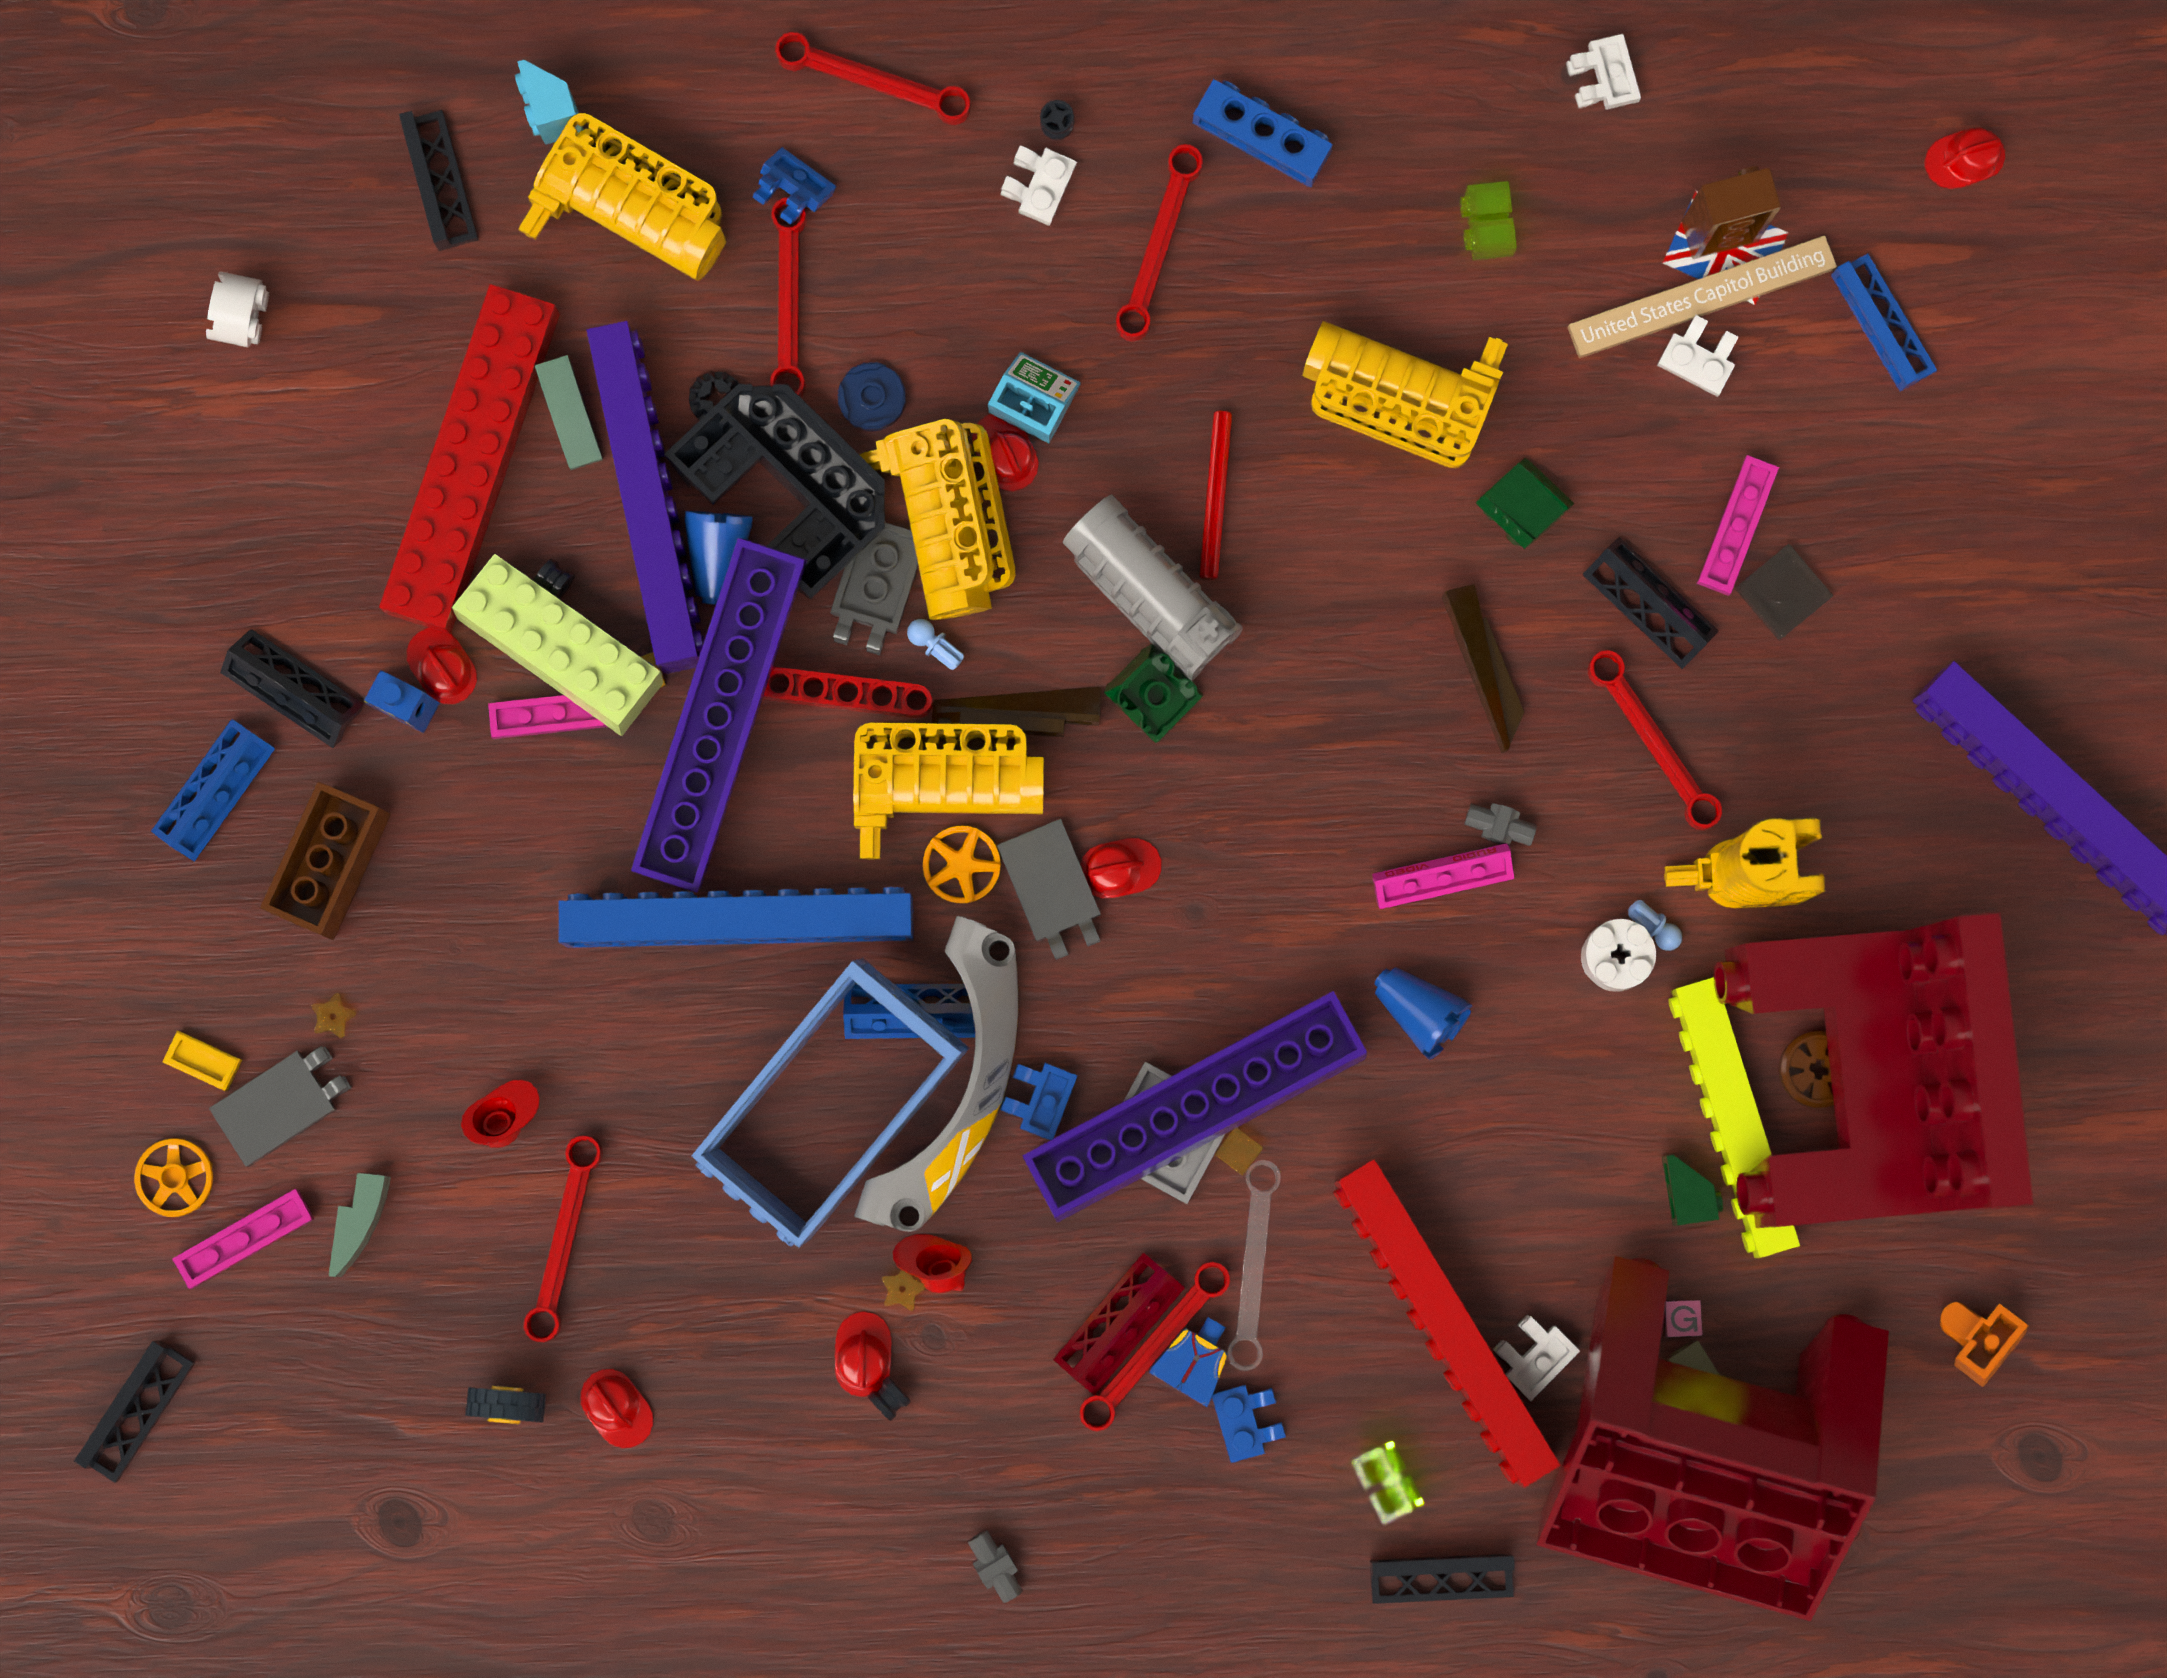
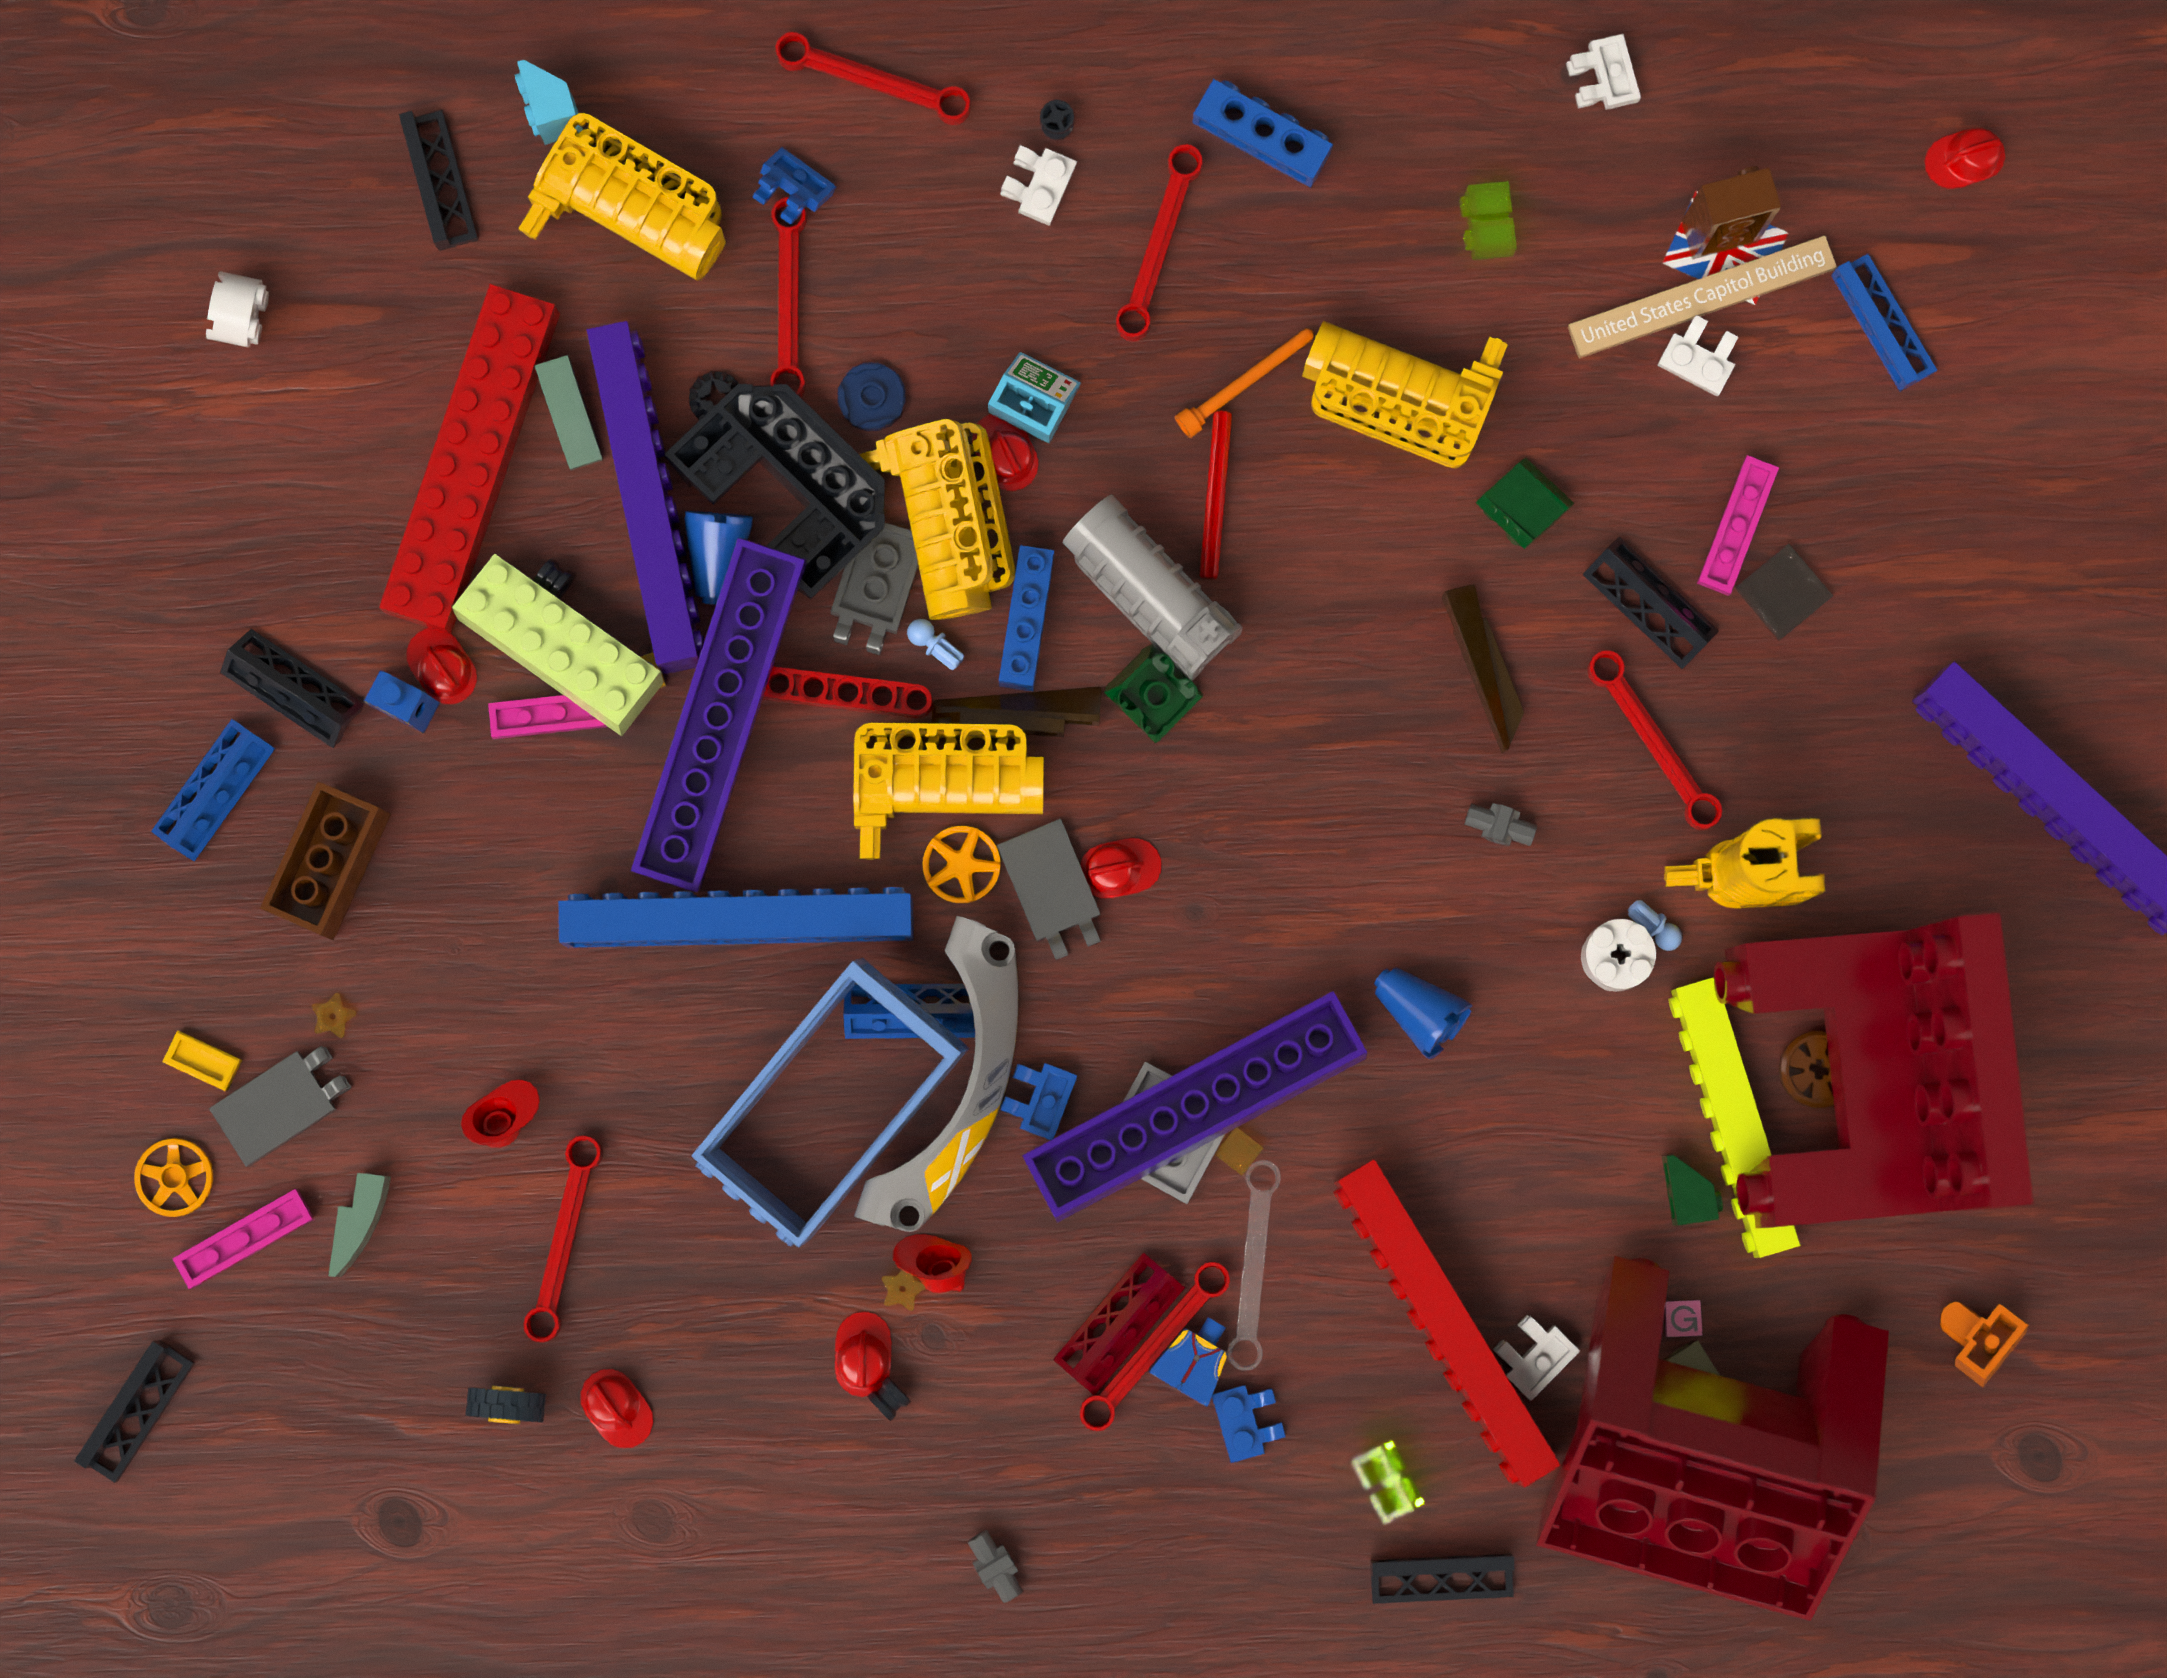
(1026, 618): none -> blue brick
(1192, 419): none -> orange piece
(1443, 876): dark pink plate -> none

